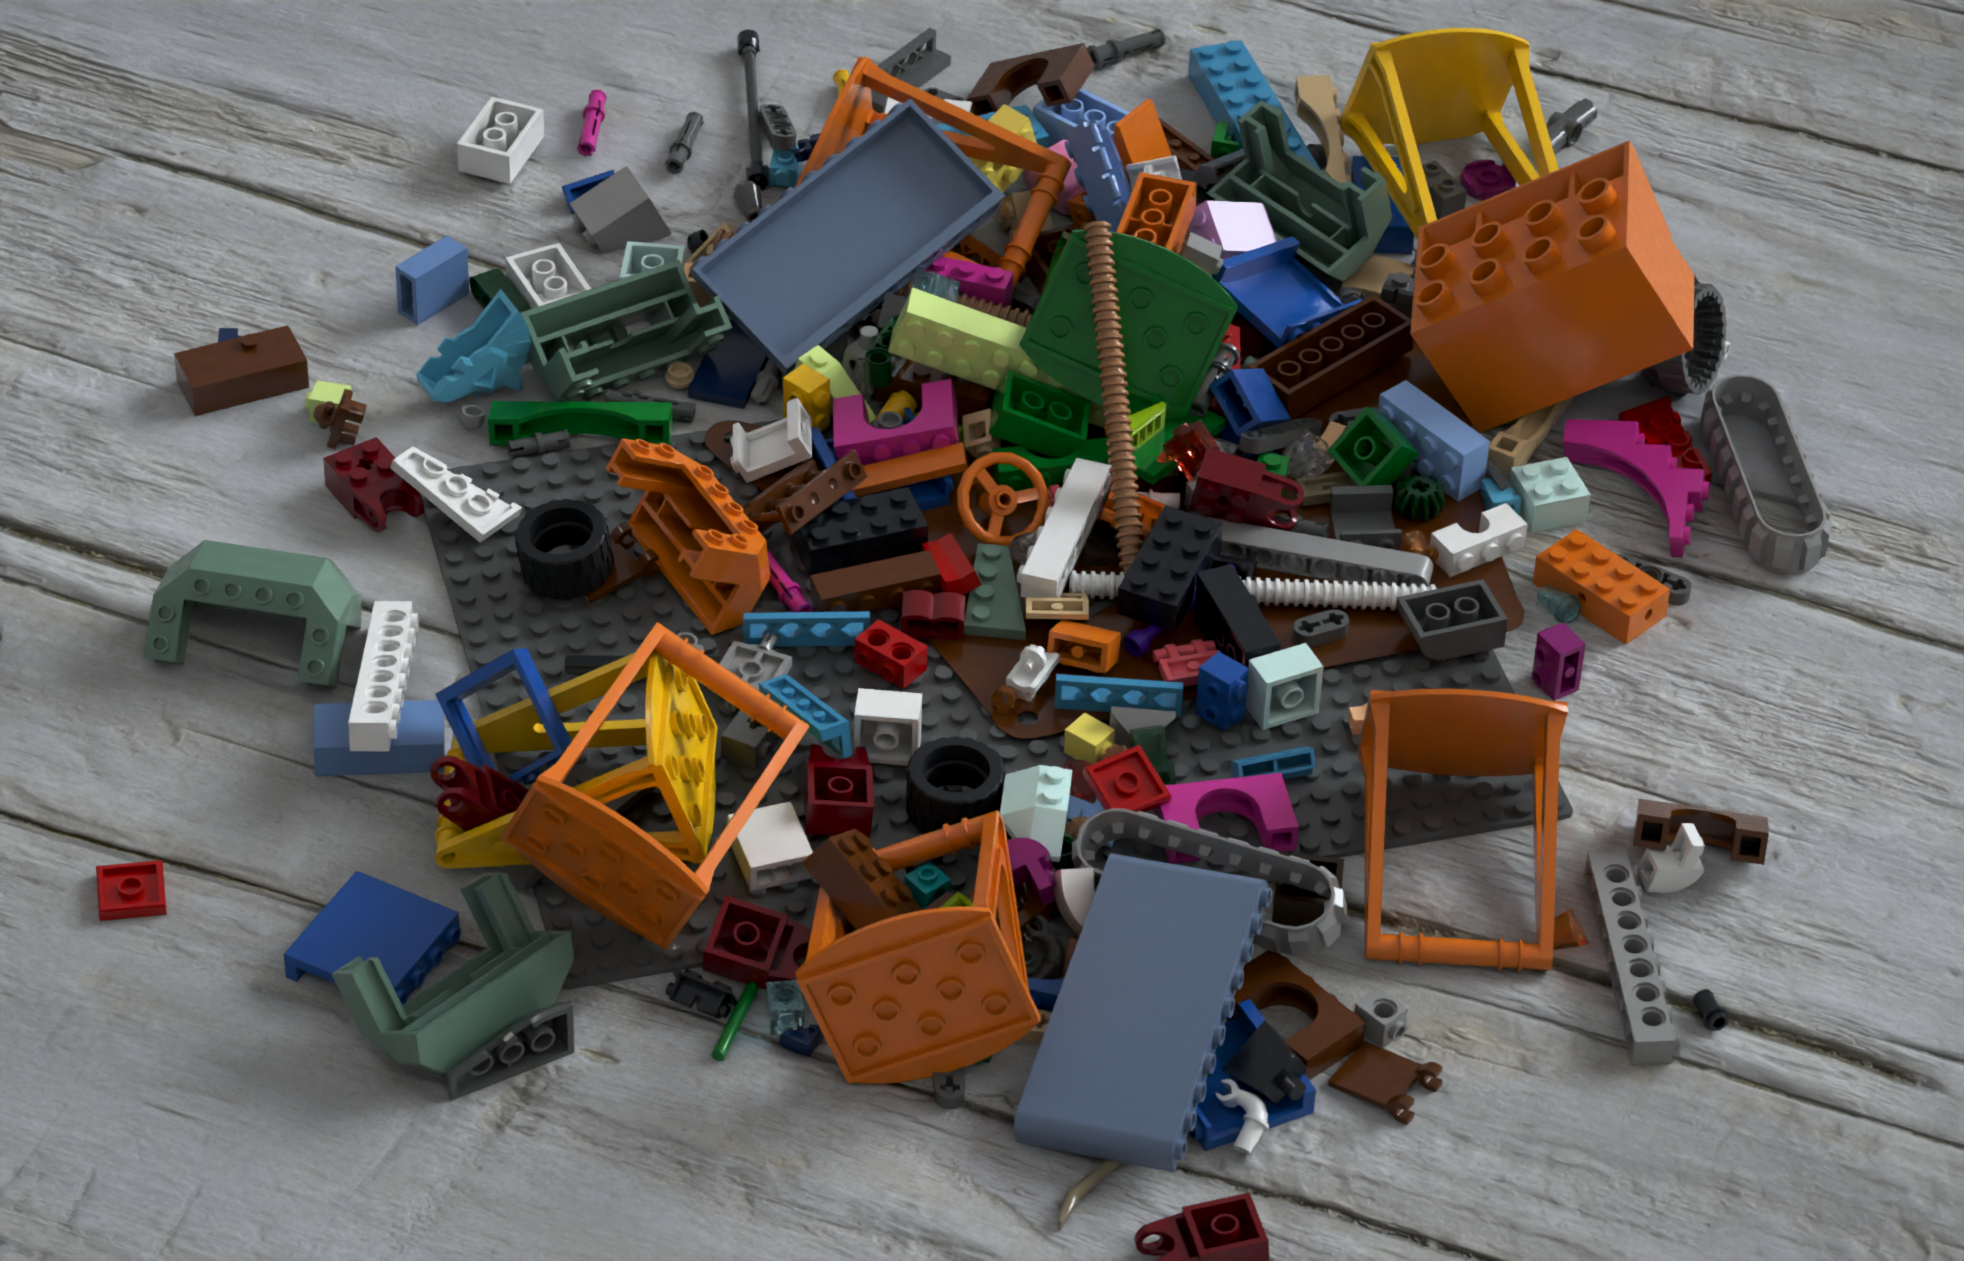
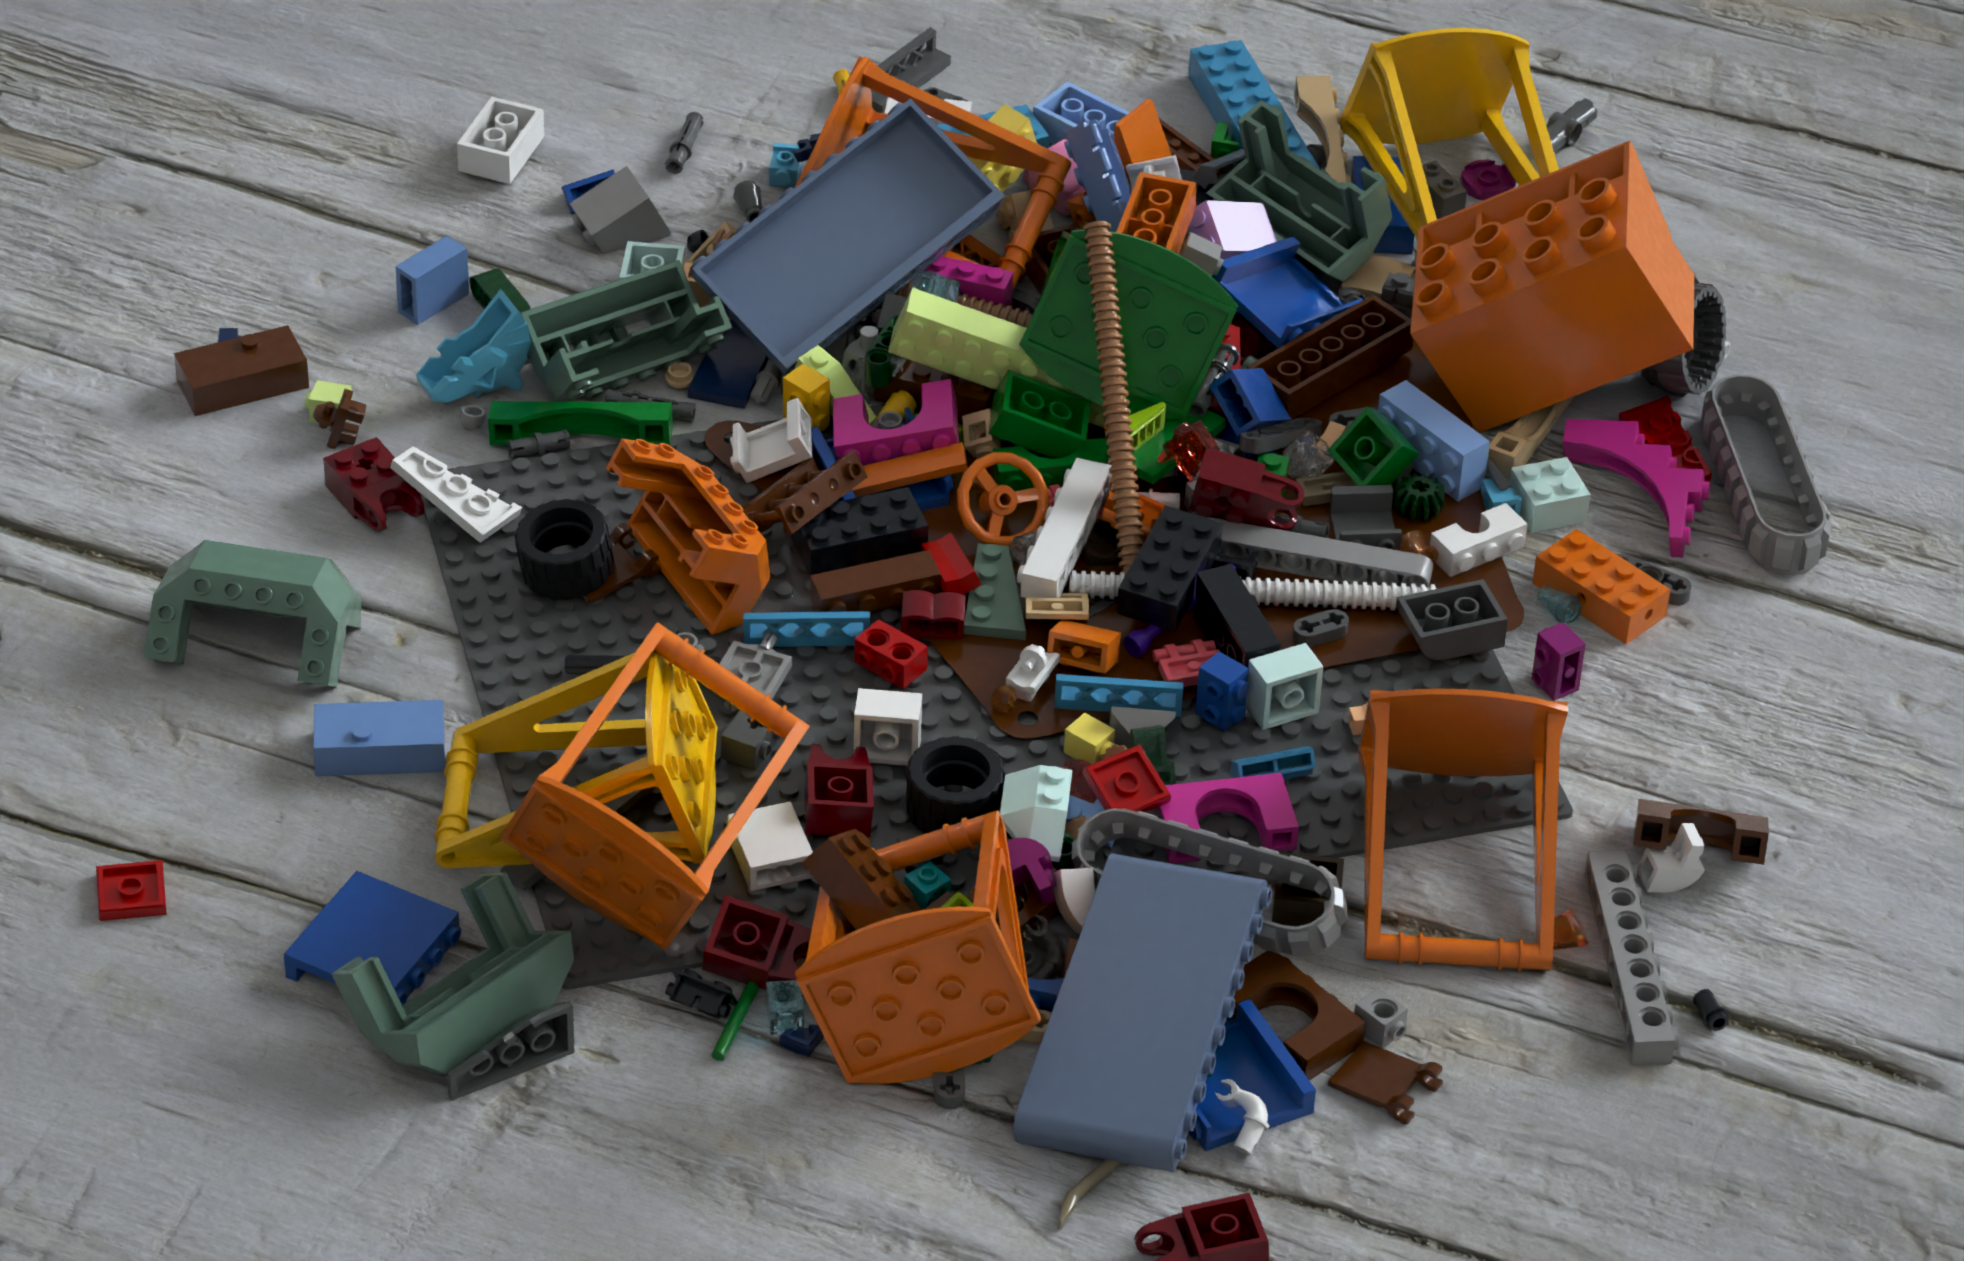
(383, 676): white brick -> none
(465, 731): blue window -> none
(474, 793): dark red brick -> none
(544, 275): white slope -> none
(593, 116): dark pink pin -> none
(748, 47): dark grey hose -> none
(777, 127): dark grey beam -> none
(798, 602): dark pink pin -> none
(824, 721): dark azure fence -> none
(1056, 73): reddish brown arch -> none
(1115, 50): dark grey pin -> none
(1268, 1066): black torso -> none

